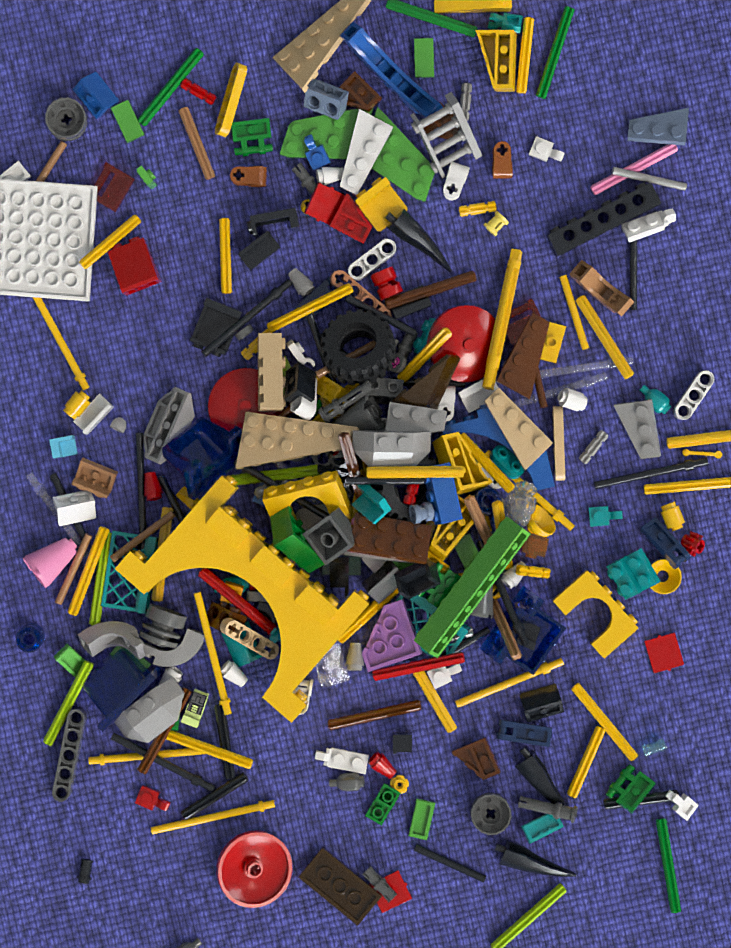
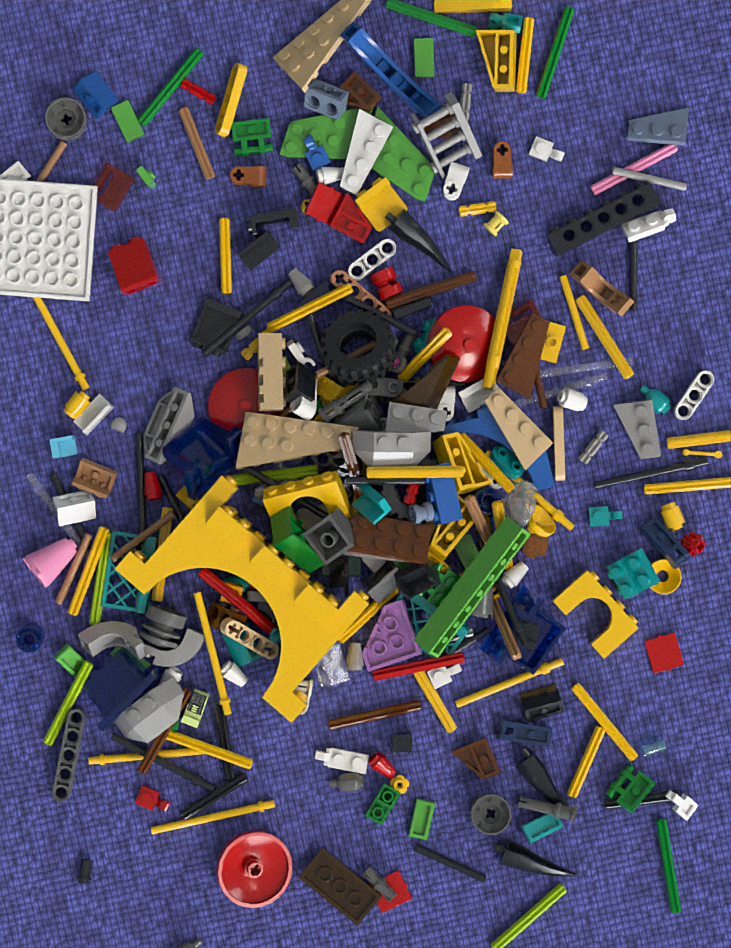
(110, 241): yellow axle -> none
(532, 571): yellow axle -> none

